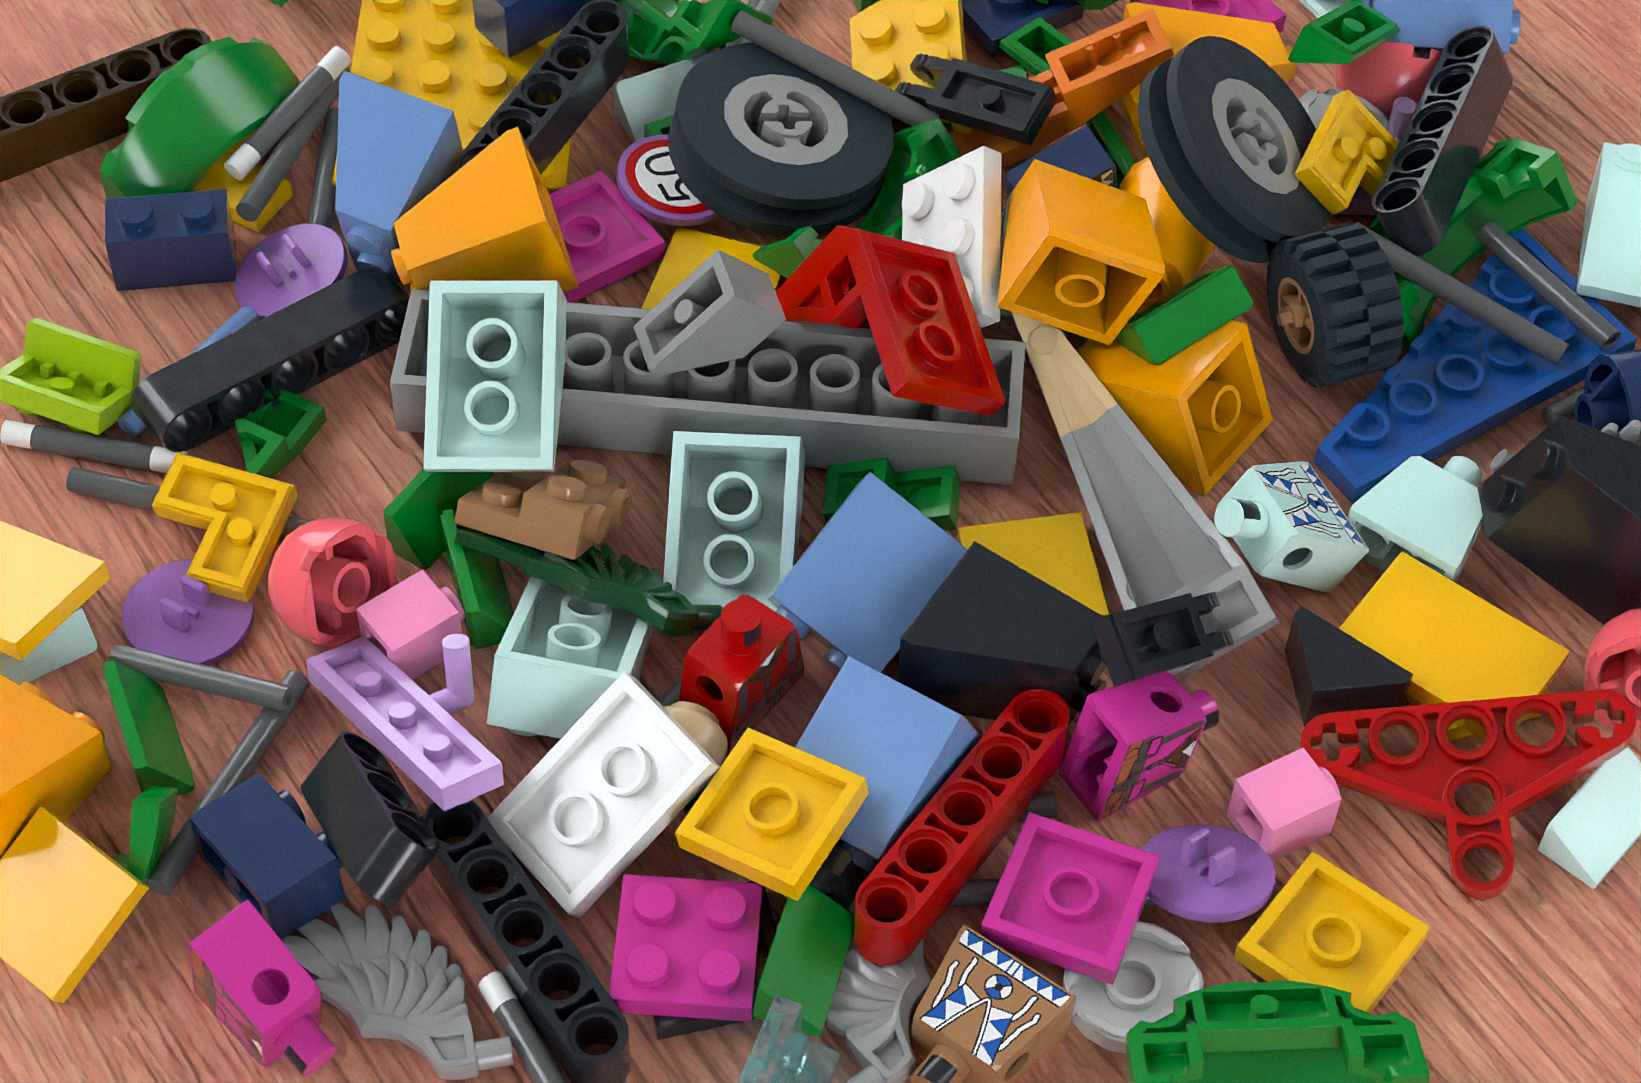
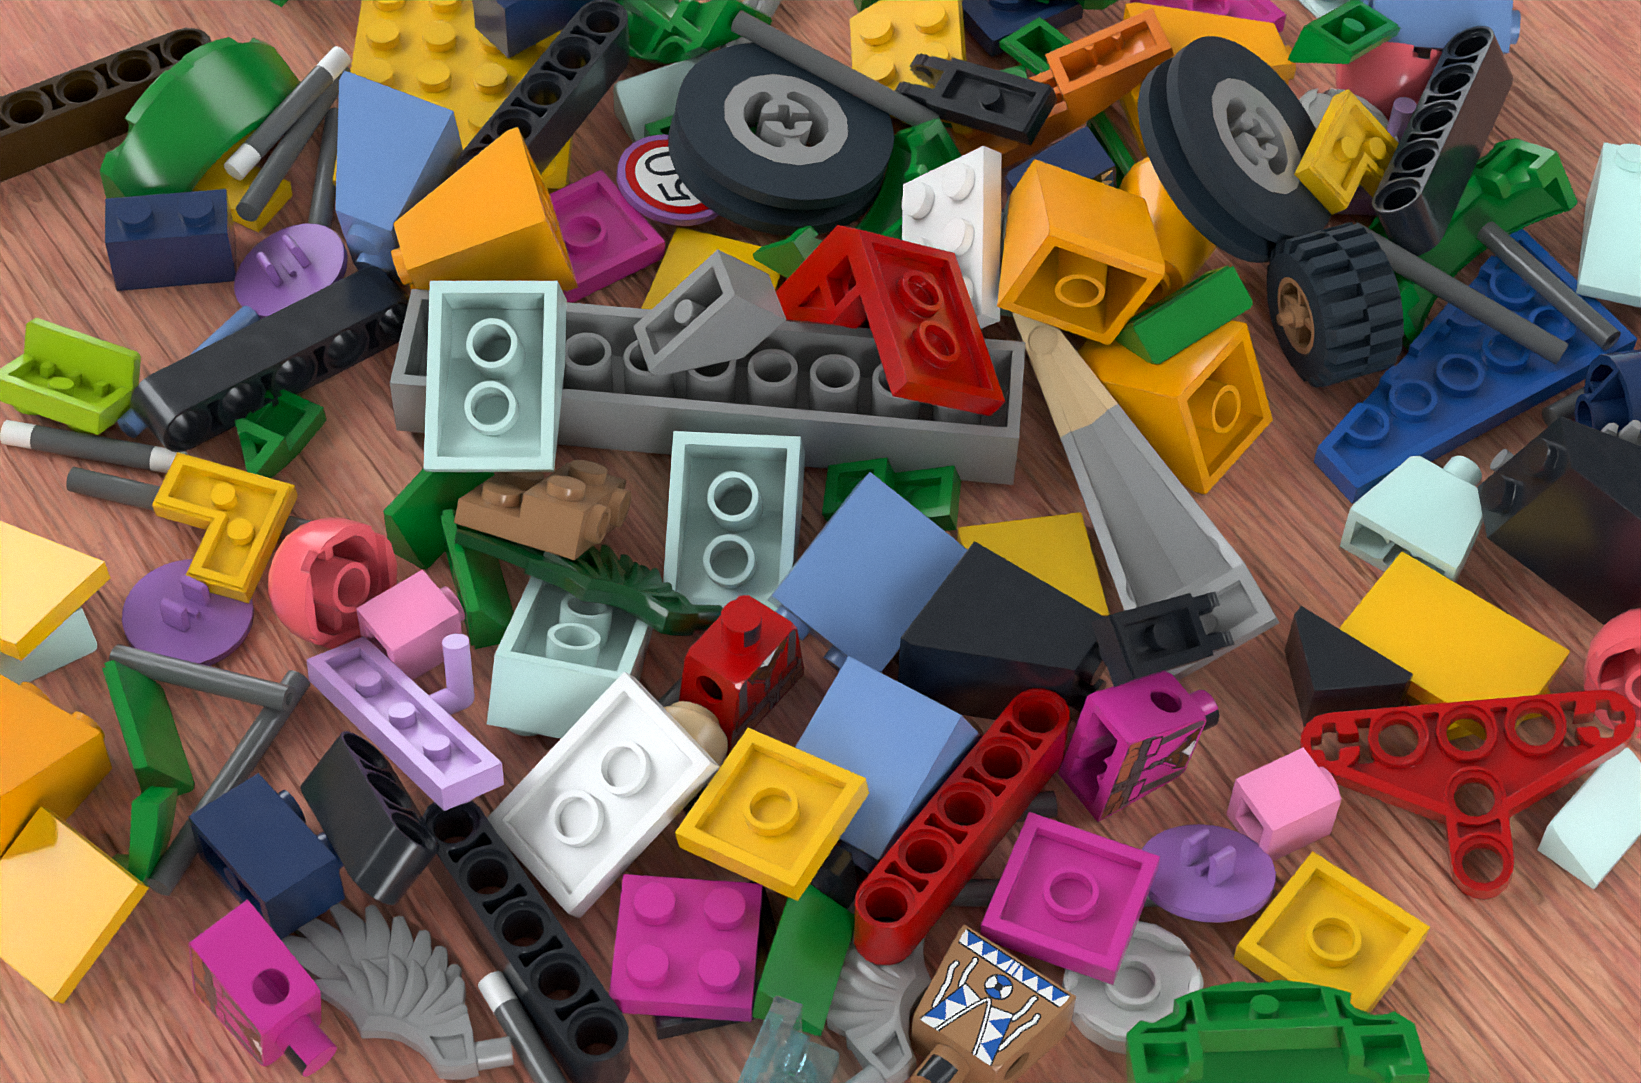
(1290, 526): light aqua torso -> none

